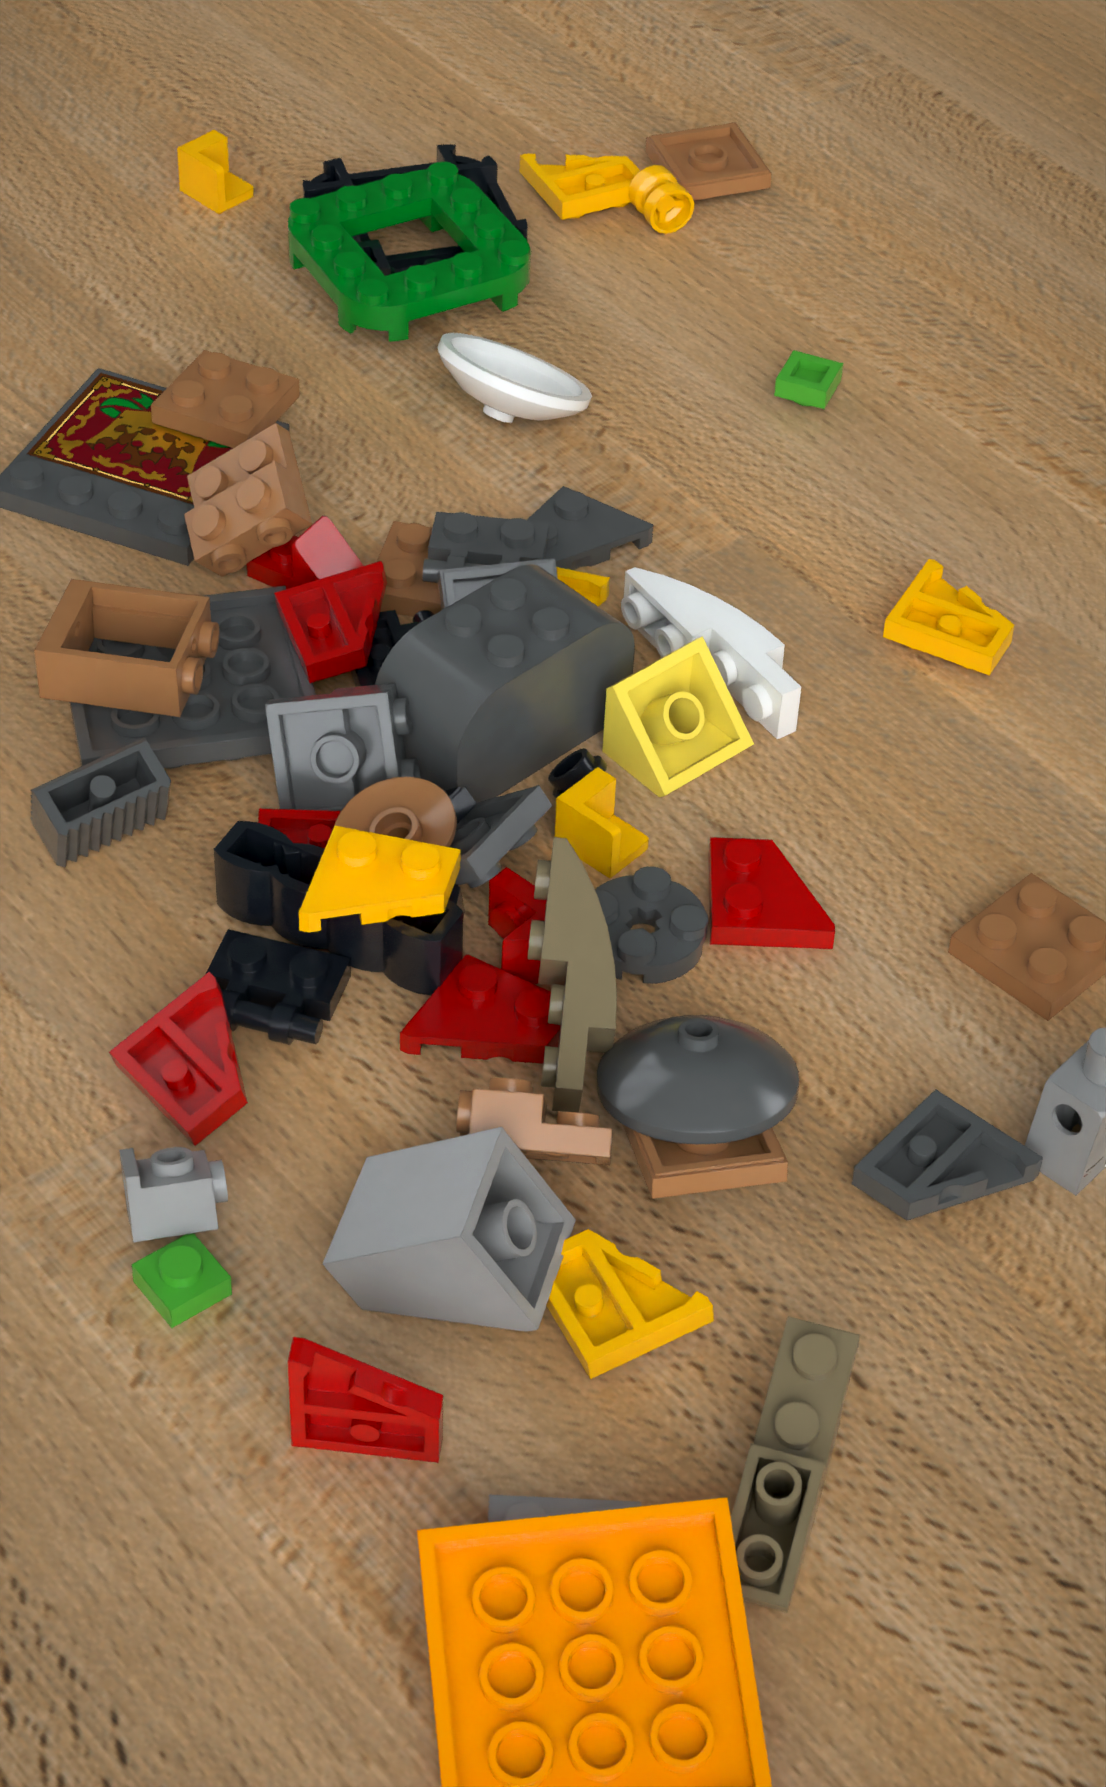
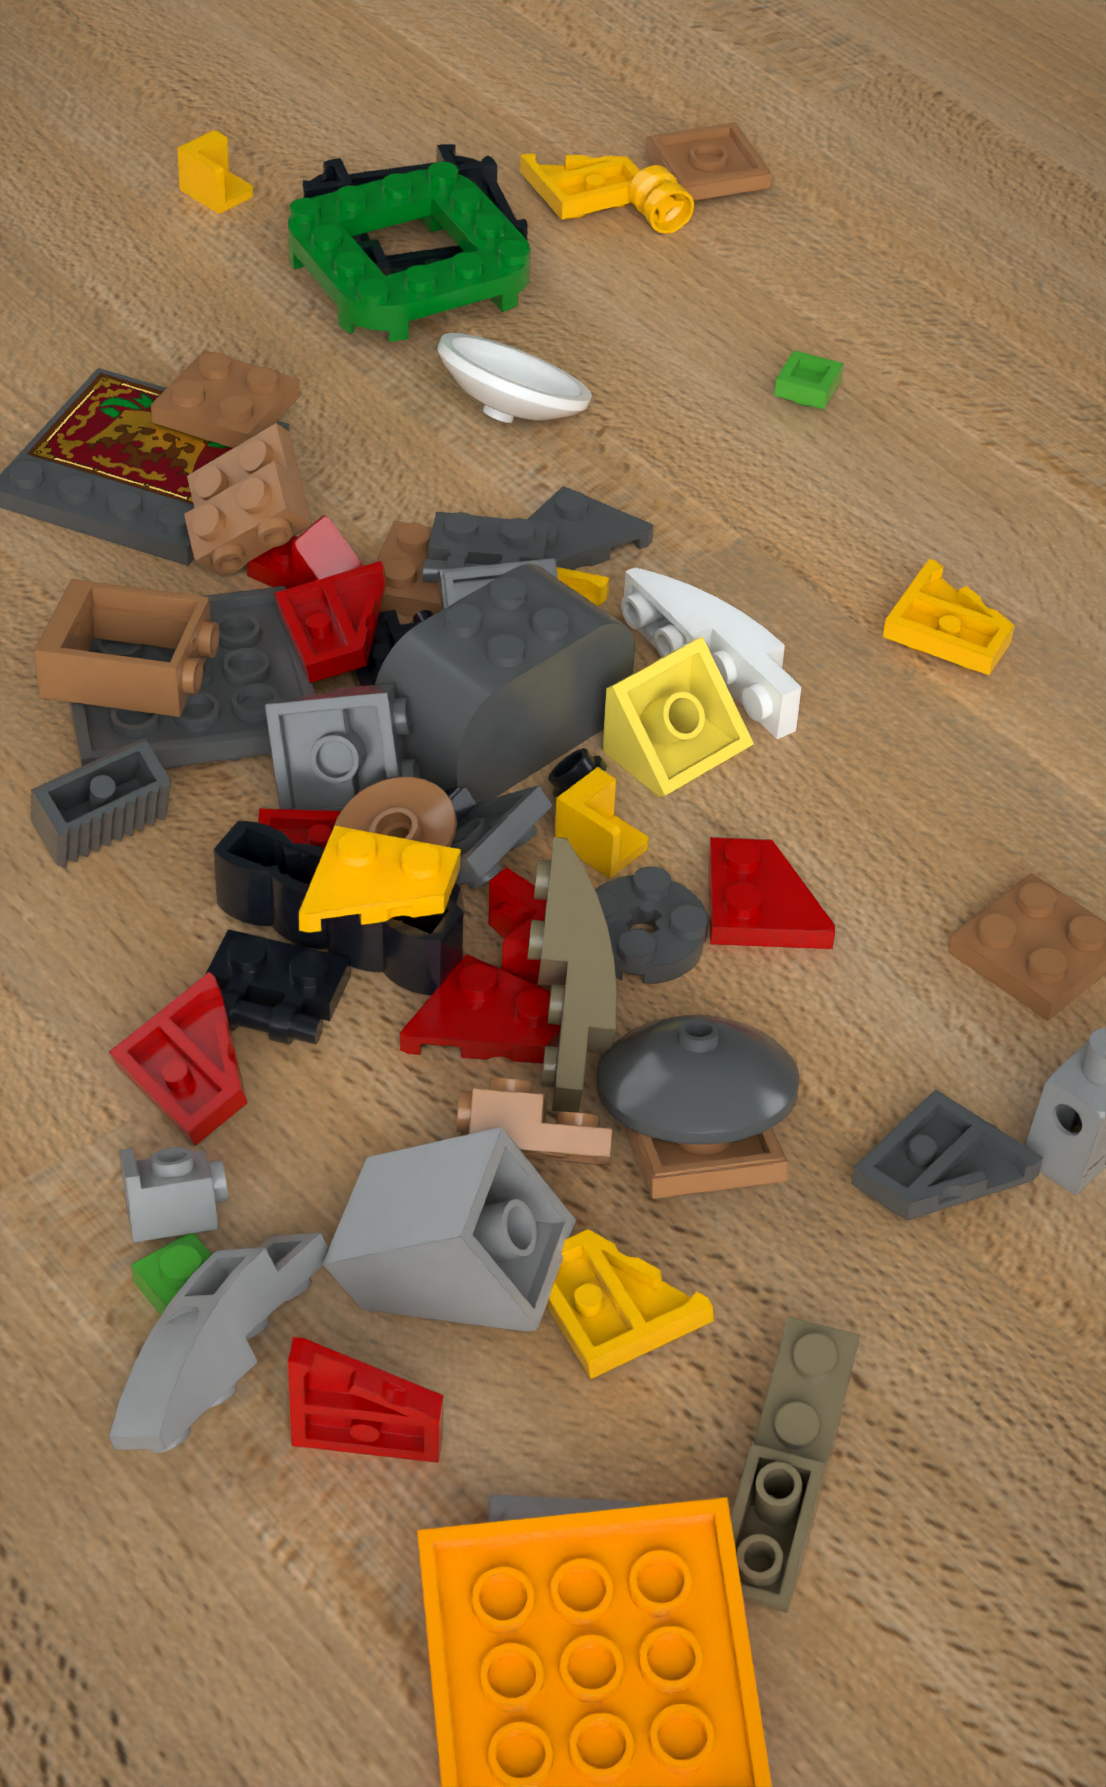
(203, 1336): none -> light grey slope

